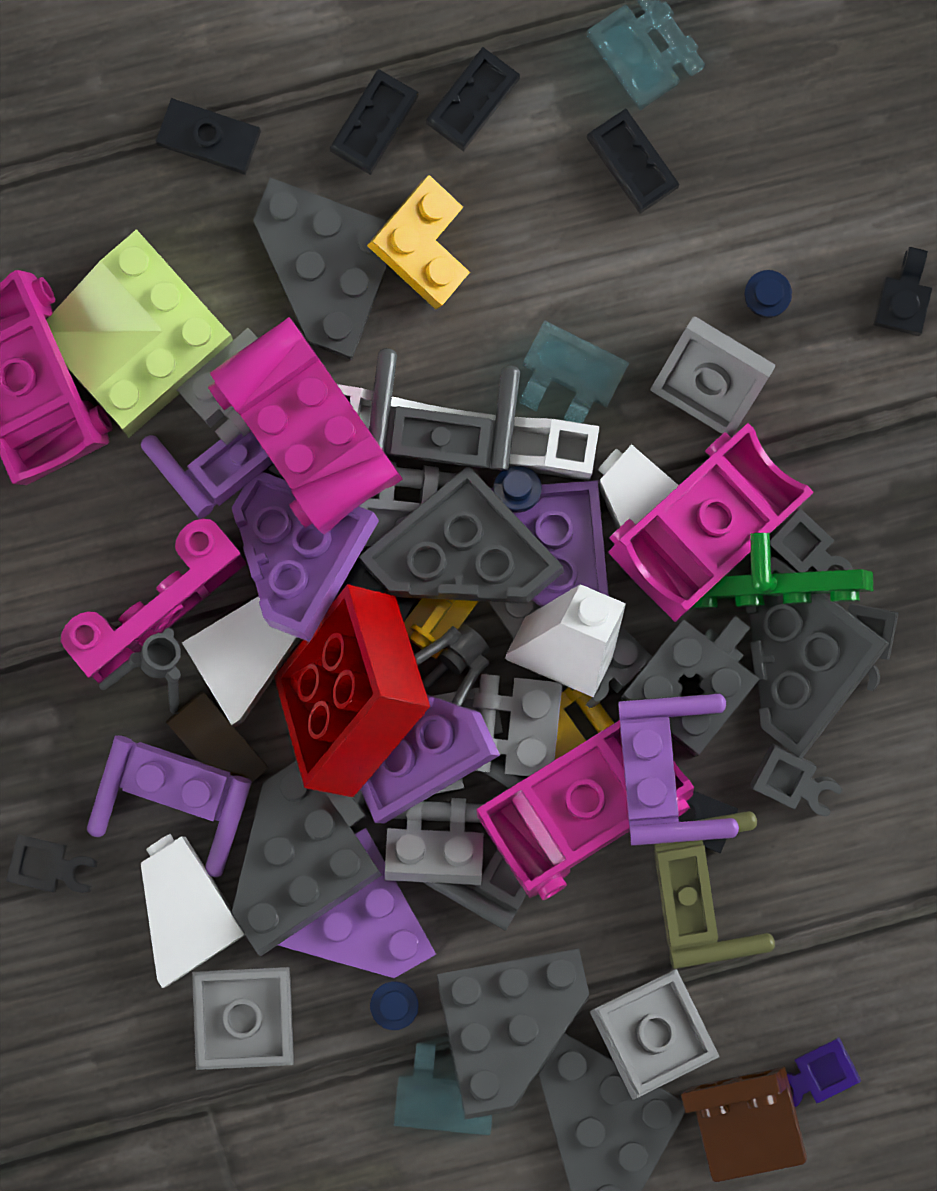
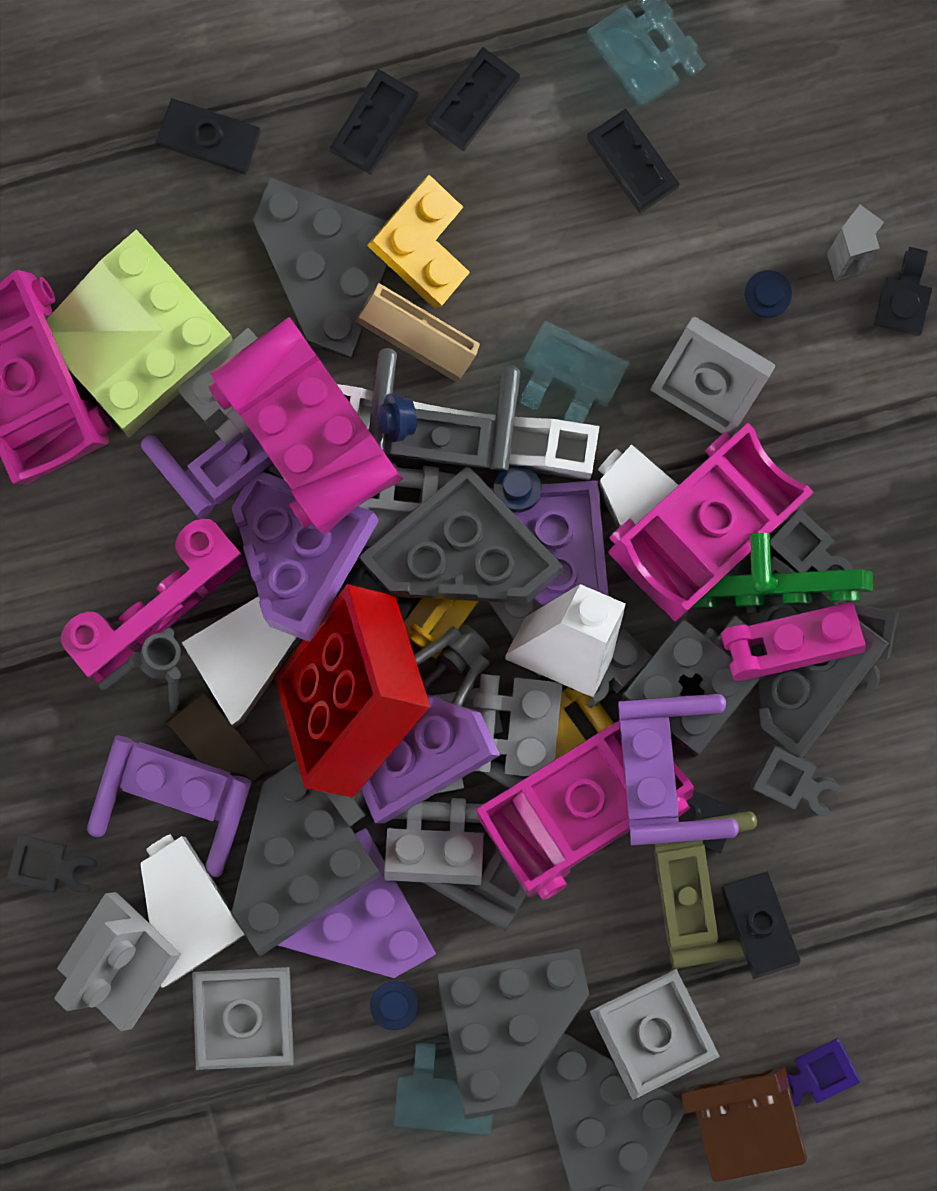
(115, 963): none -> light grey bracket
(397, 417): none -> dark blue plate
(417, 332): none -> tan piece
(760, 925): none -> black plate
(794, 641): none -> dark pink plate
(855, 244): none -> light grey piece

